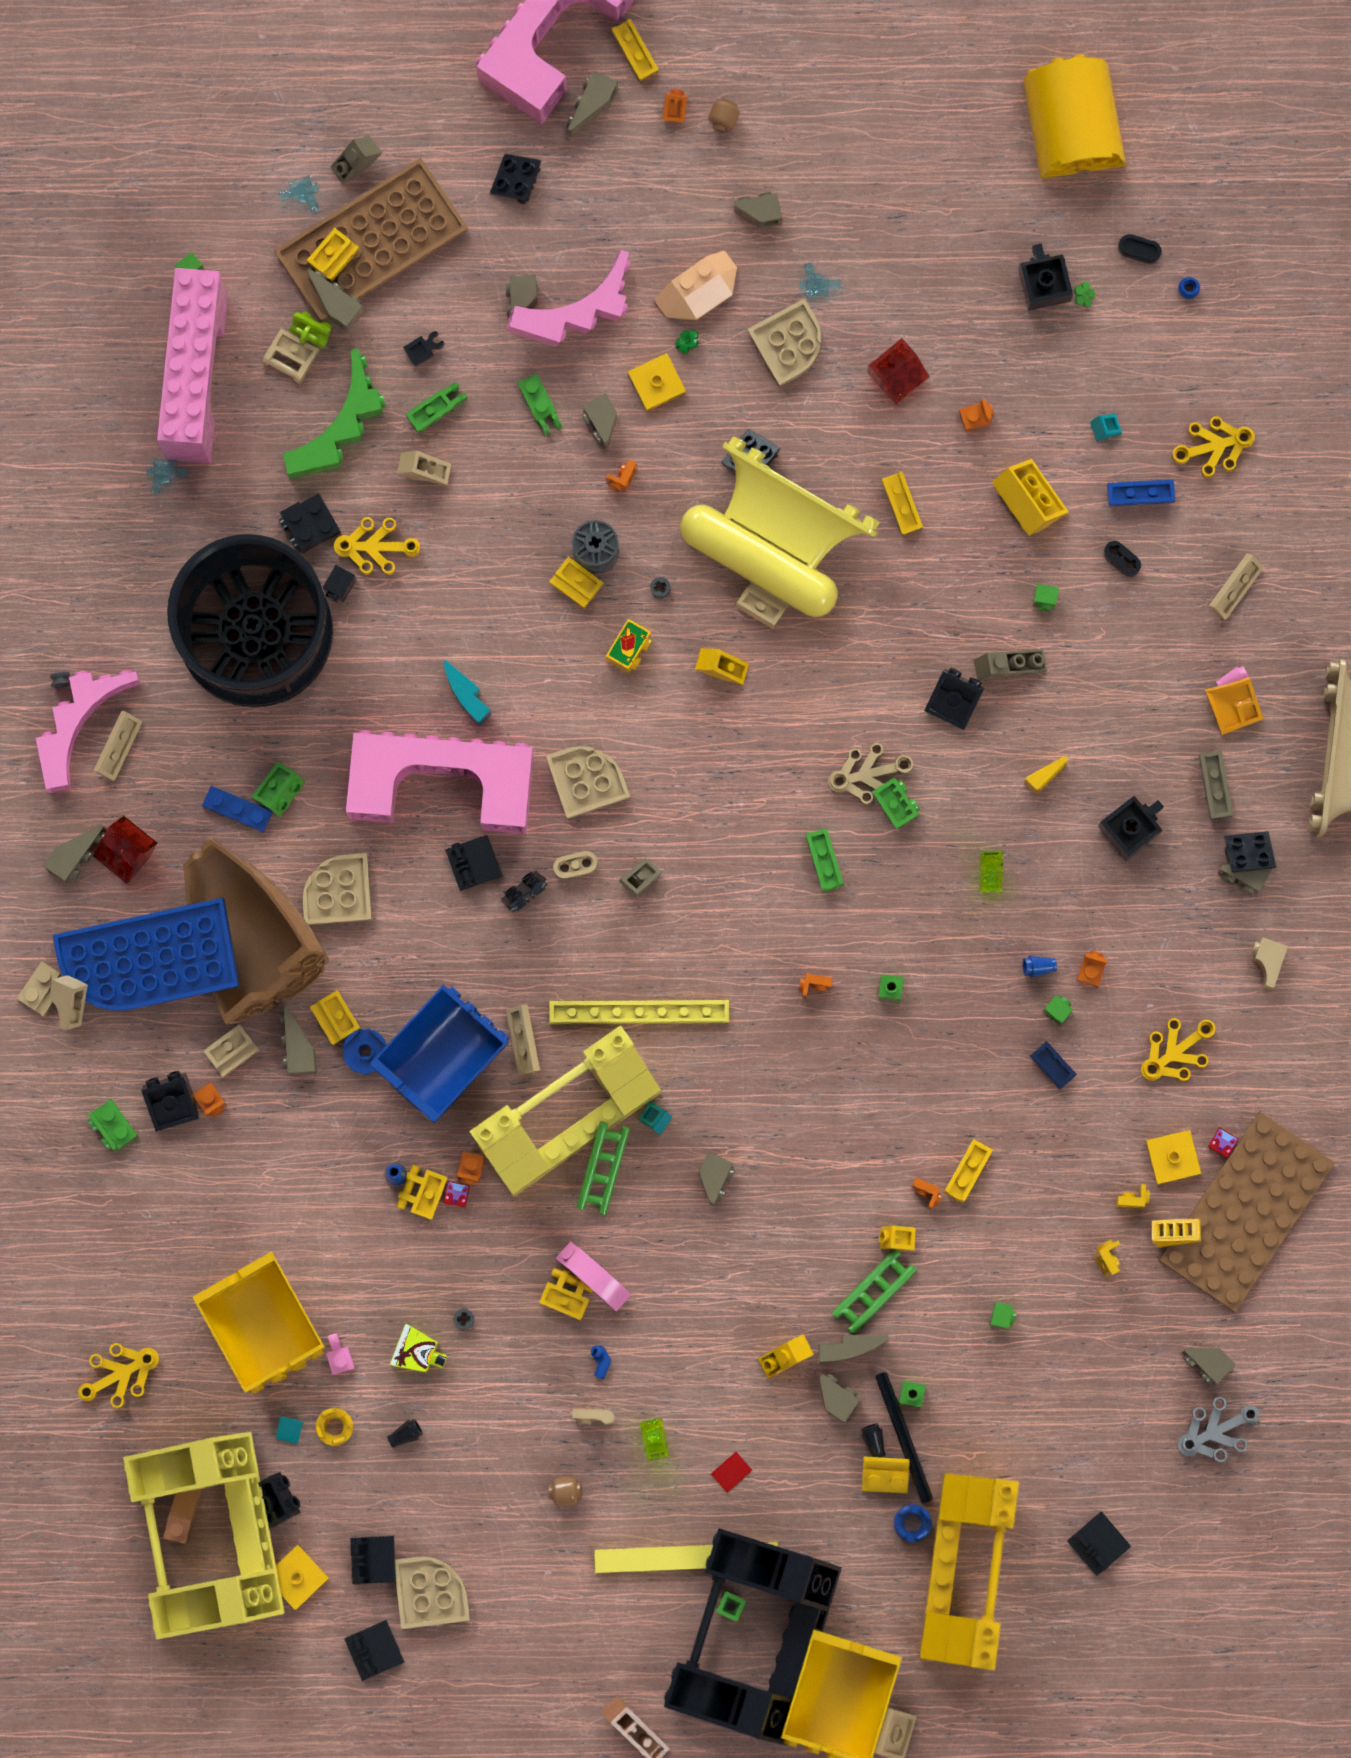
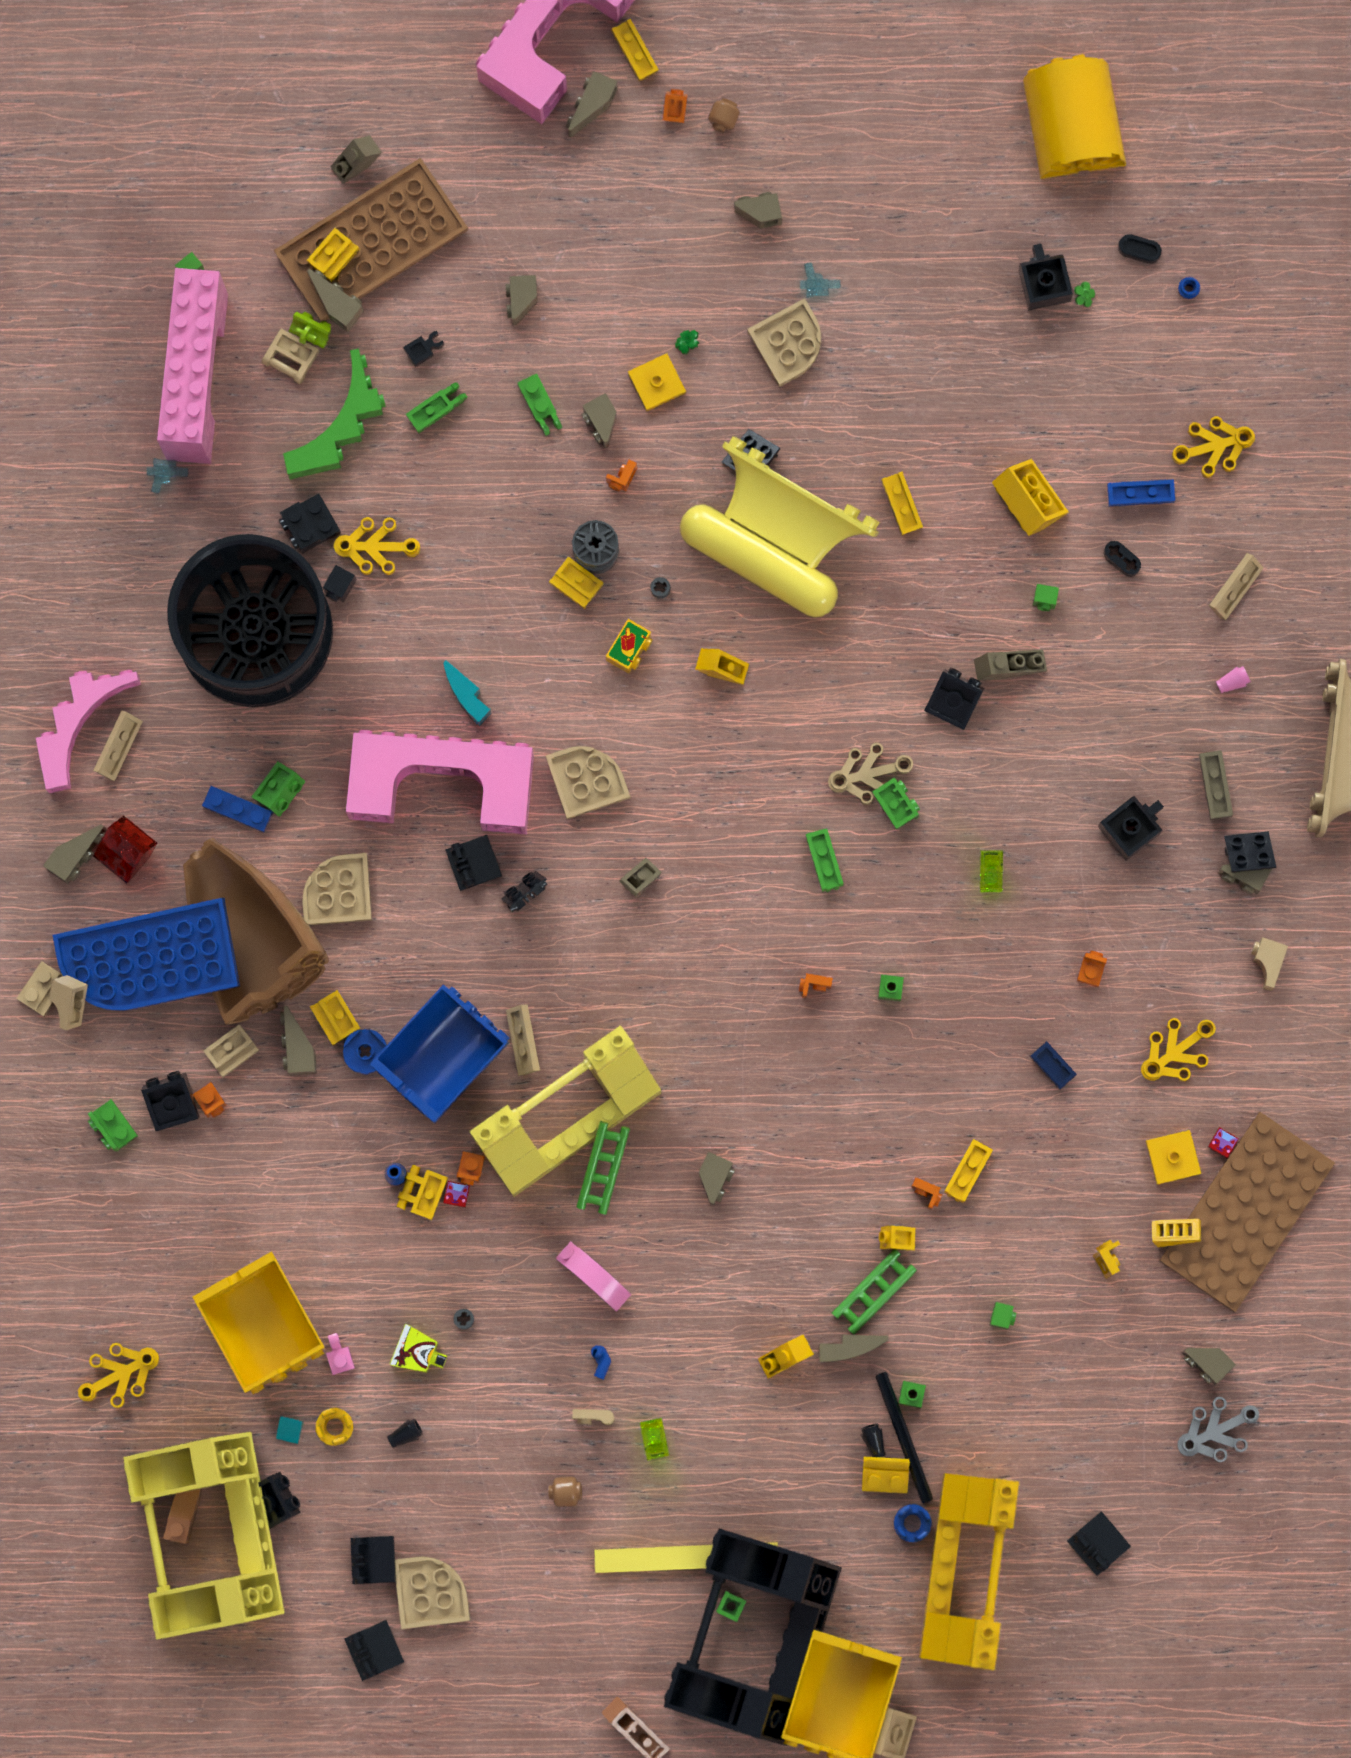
(60, 679): dark grey bush -> none
(299, 1577): yellow plate -> none
(303, 191): clear light blue piece -> none
(423, 467): tan arch -> none
(516, 177): black hinge -> none
(549, 325): bright pink arch -> none
(564, 1300): yellow plate -> none
(574, 862): tan plate -> none
(639, 1012): light yellow tile -> none
(655, 1117): teal slope -> none
(699, 288): light nougat wedge -> none
(731, 1472): red sticker -> none
(761, 605): tan plate -> none
(836, 1400): dark tan slope -> none
(898, 371): clear red slope -> none
(976, 415): orange bracket -> none
(1037, 966): blue cone -> none
(1042, 777): yellow slope -> none
(1058, 1009): bright green plate -> none
(1105, 427): teal slope -> none
(1129, 1200): yellow bracket -> none
(1234, 705): light orange plate -> none

